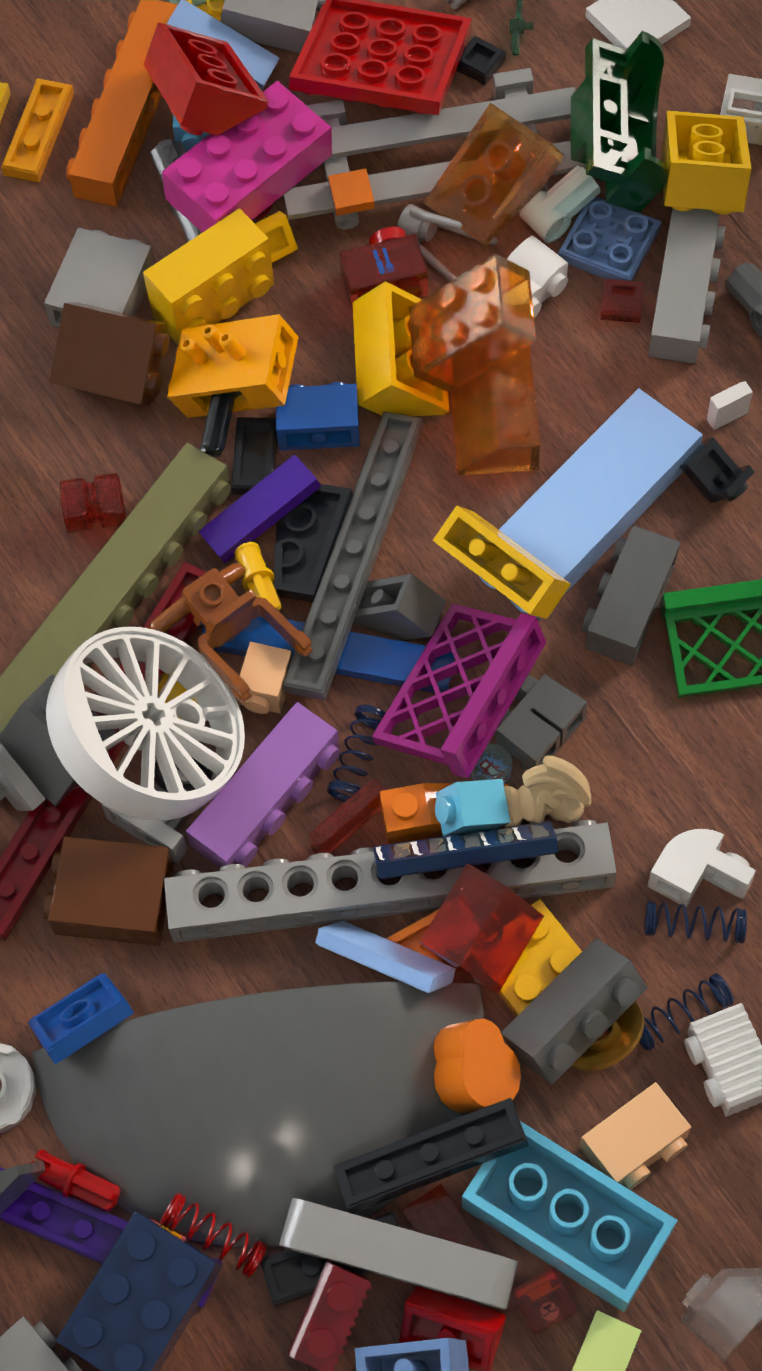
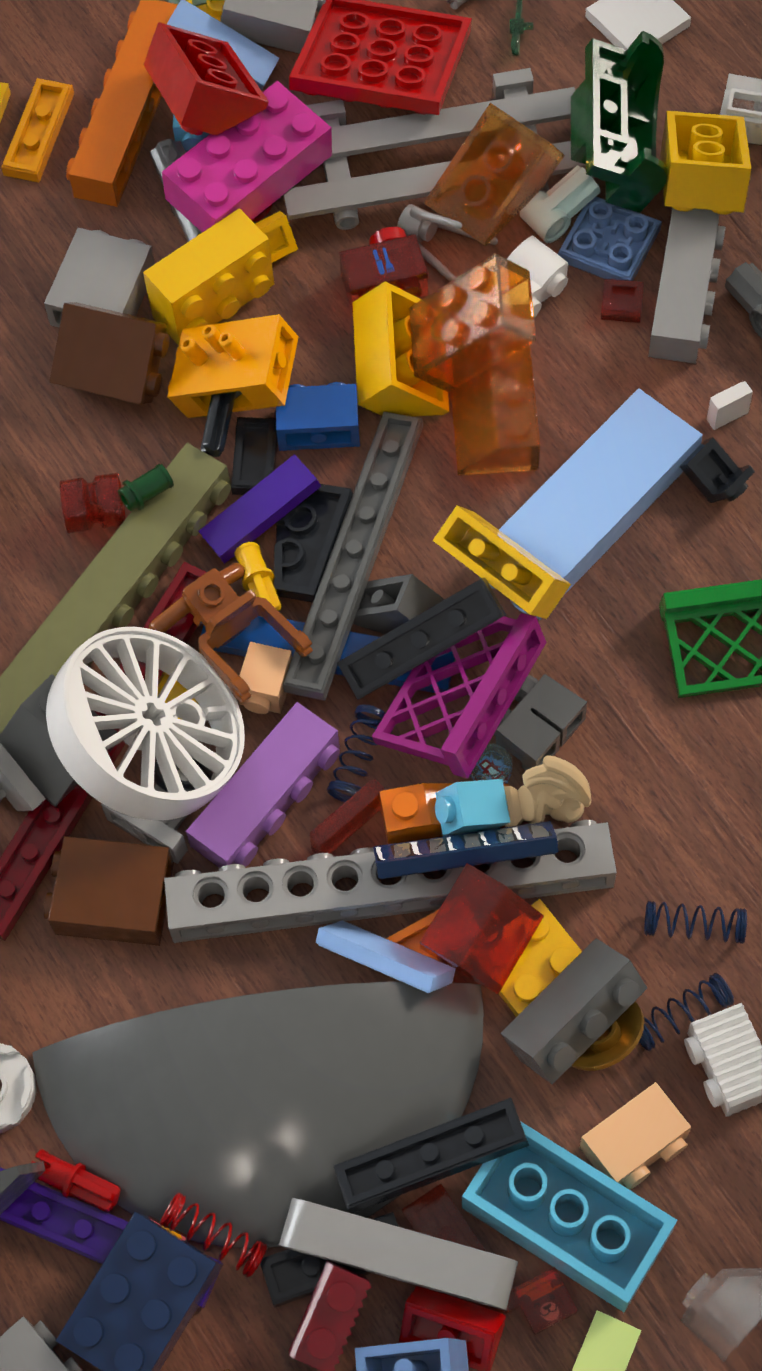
(80, 1017): blue tile -> none
(145, 487): none -> dark green pin
(351, 192): orange tile -> none
(421, 638): none -> black tile
(474, 1066): orange piece -> none
(481, 60): black tile -> none
(630, 594): dark grey brick -> none
(697, 857): white brick -> none

